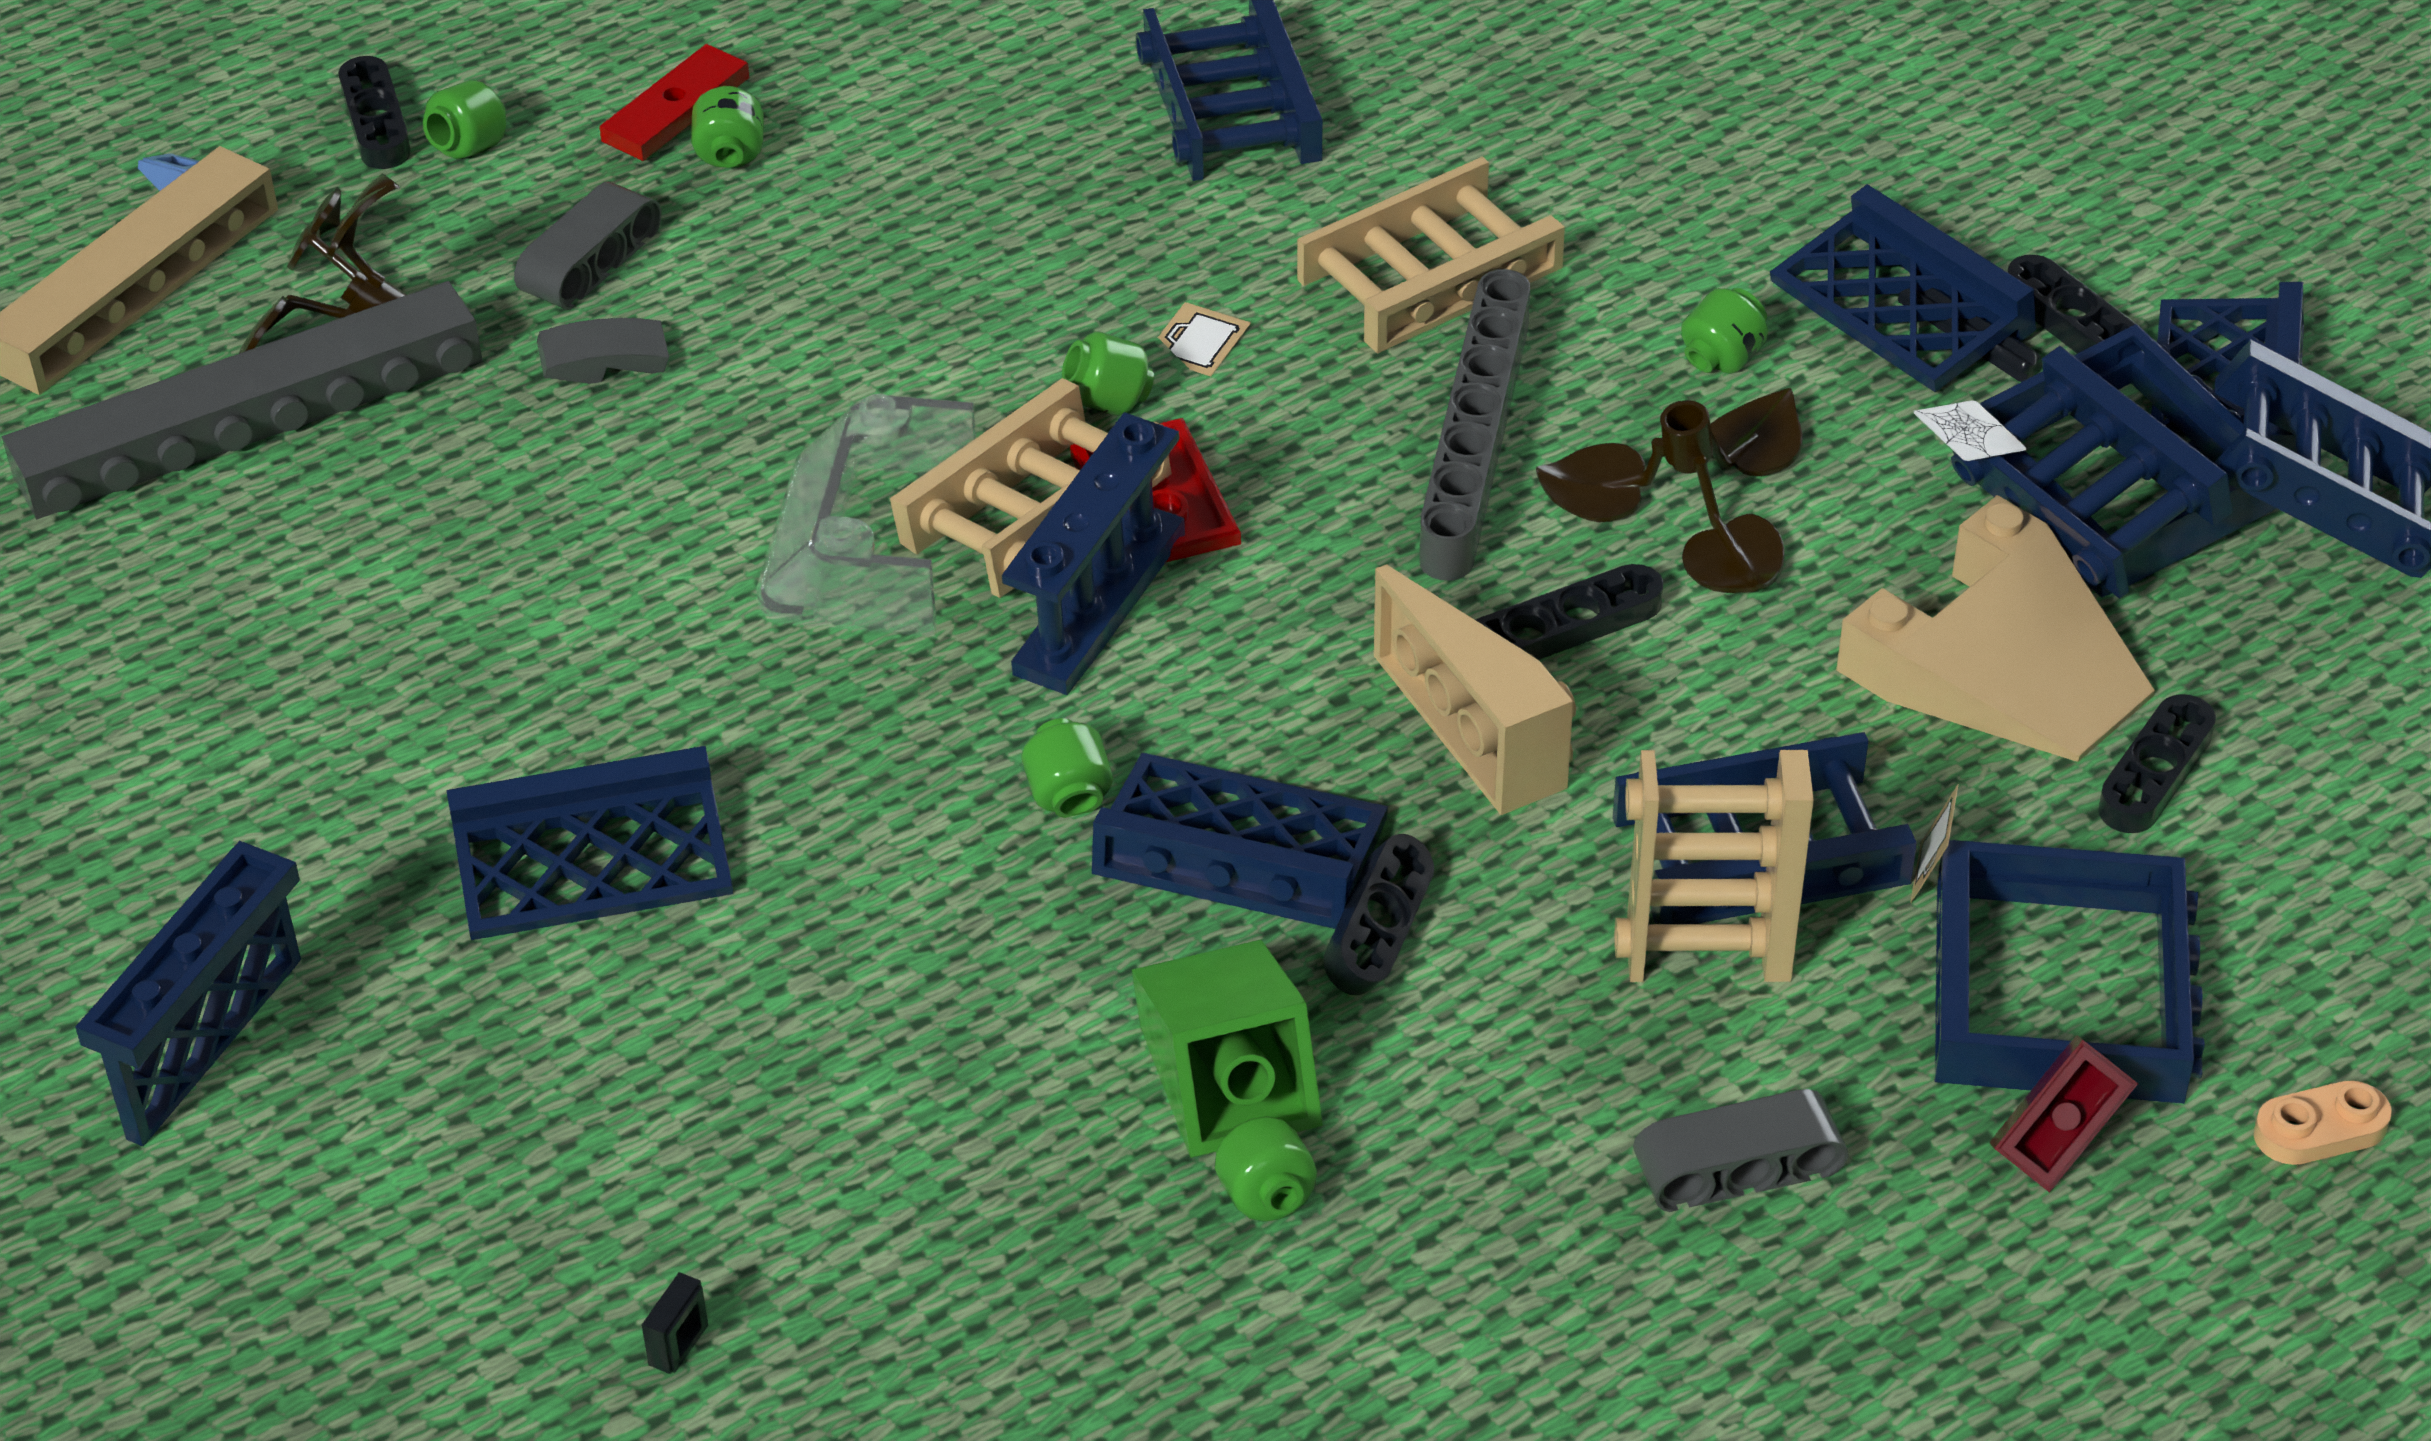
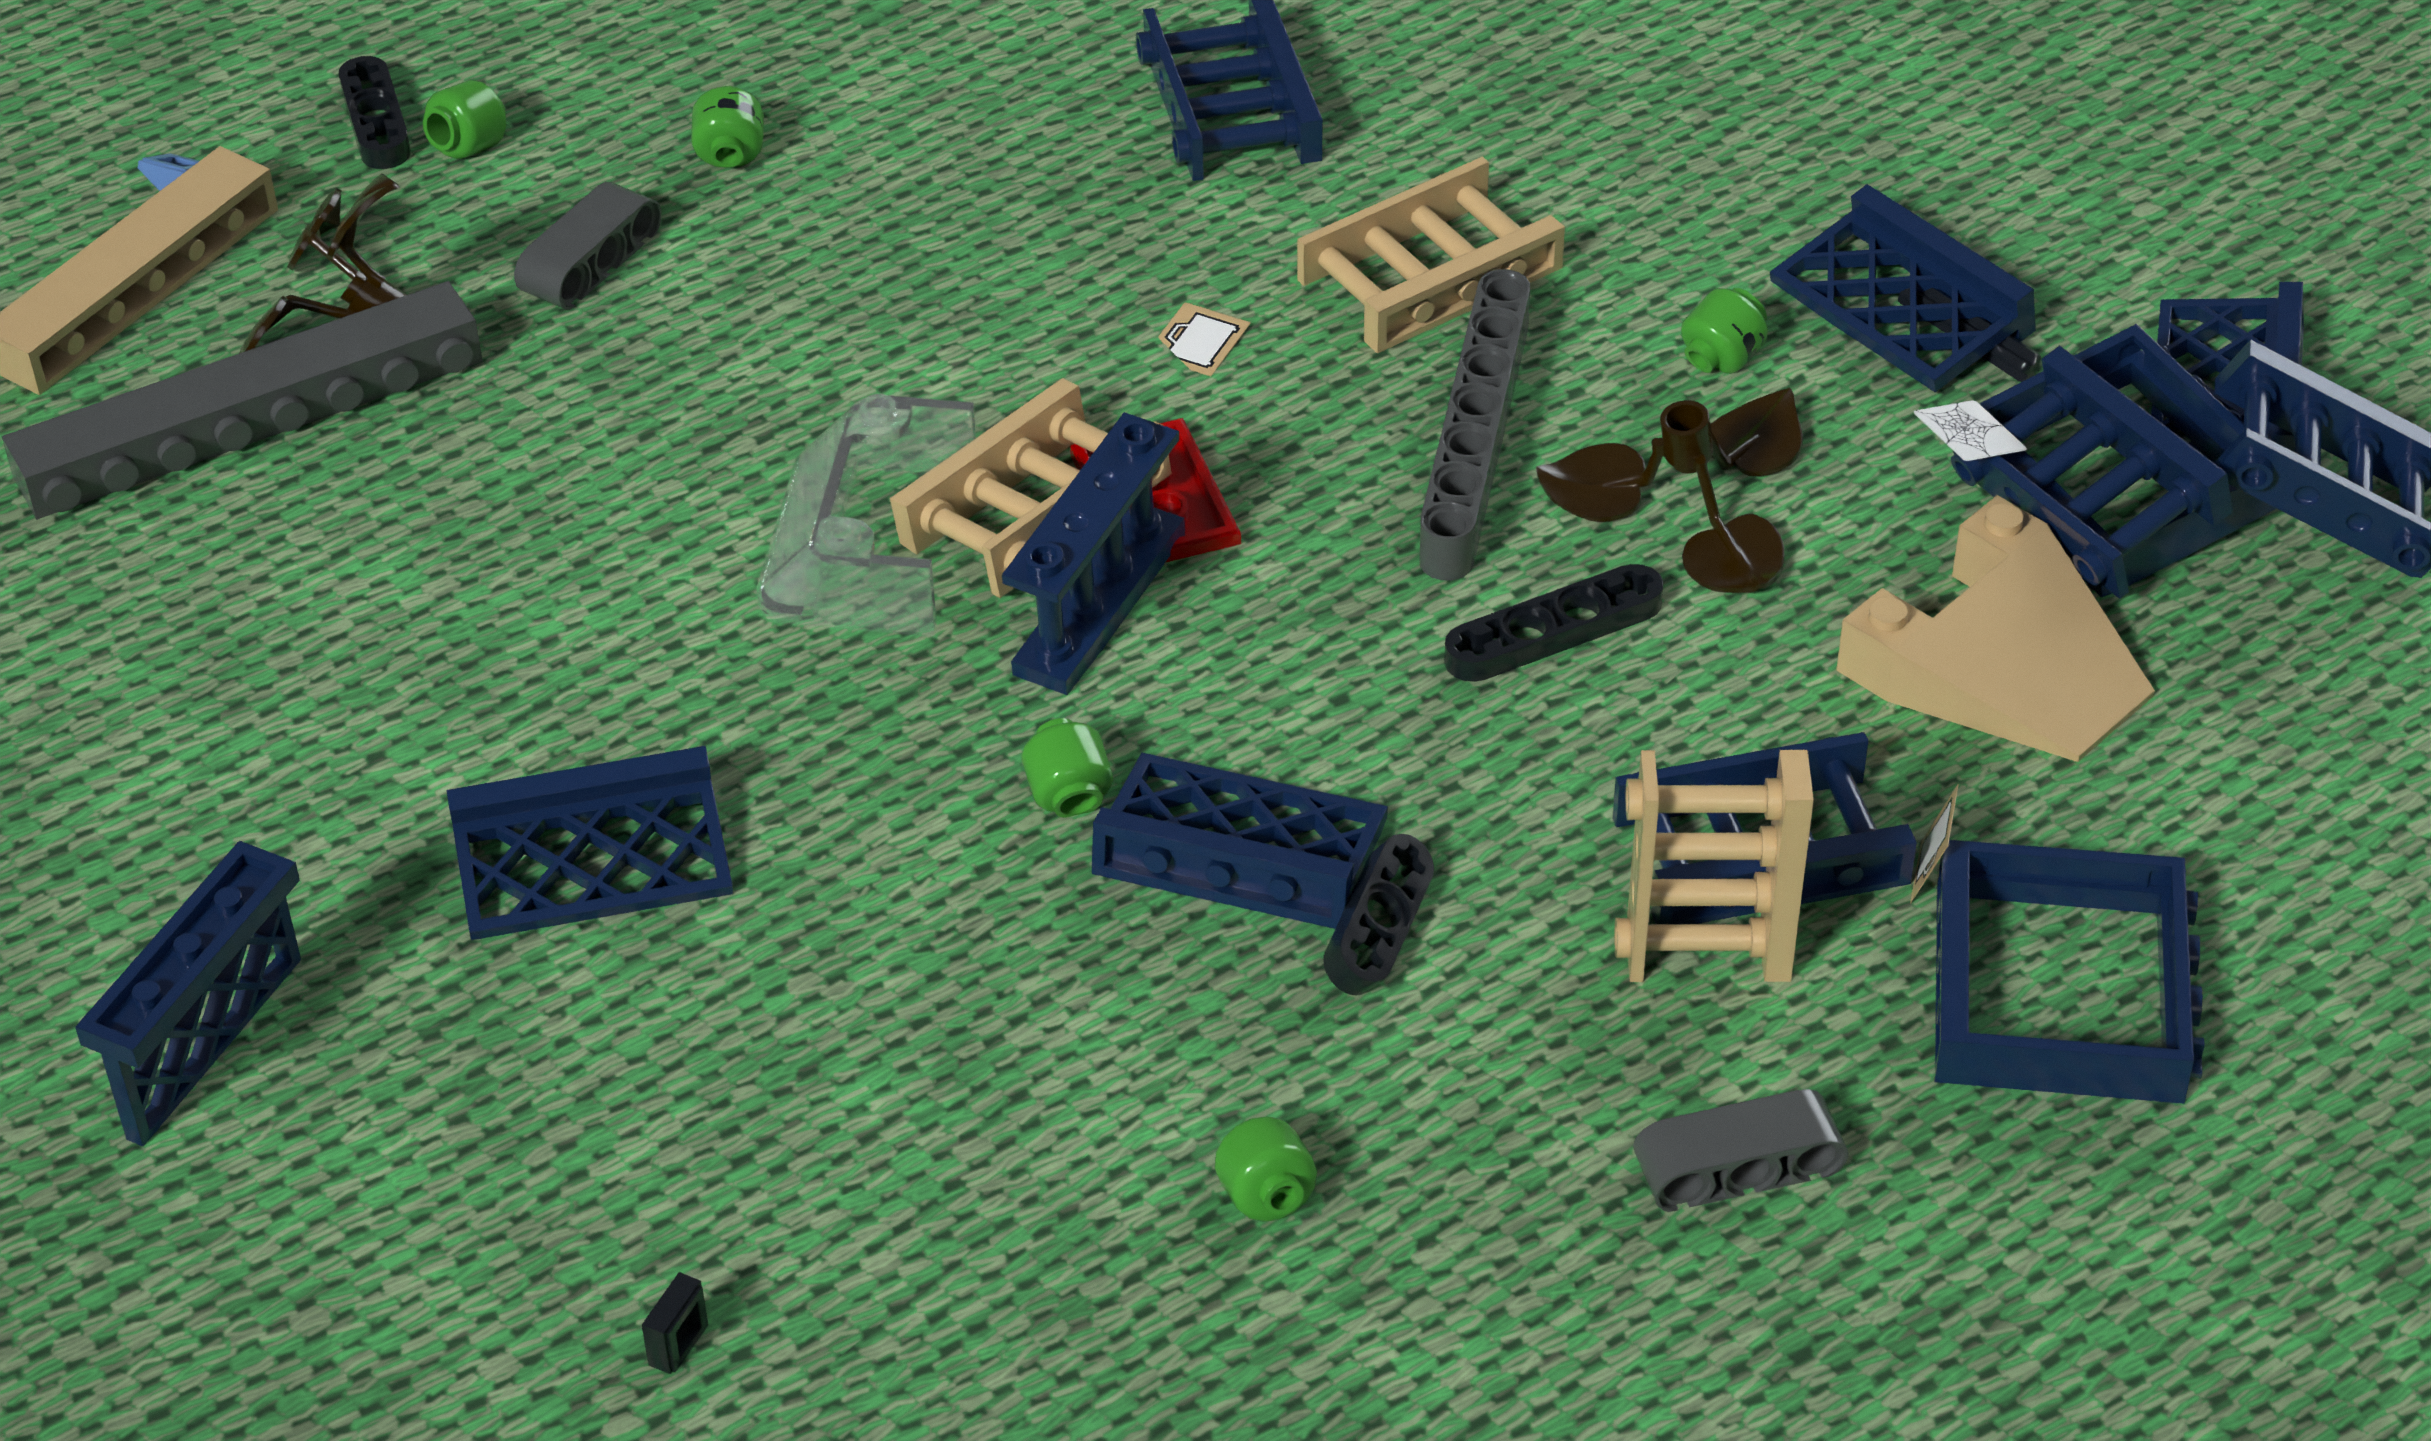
(588, 347): dark grey slope -> none
(668, 104): red tile -> none
(1108, 372): bright green head -> none
(1228, 1042): bright green slope -> none
(1476, 692): tan slope -> none
(2059, 290): black beam -> none
(2063, 1113): dark red slope -> none
(2157, 742): black beam -> none
(2325, 1122): light nougat plate -> none

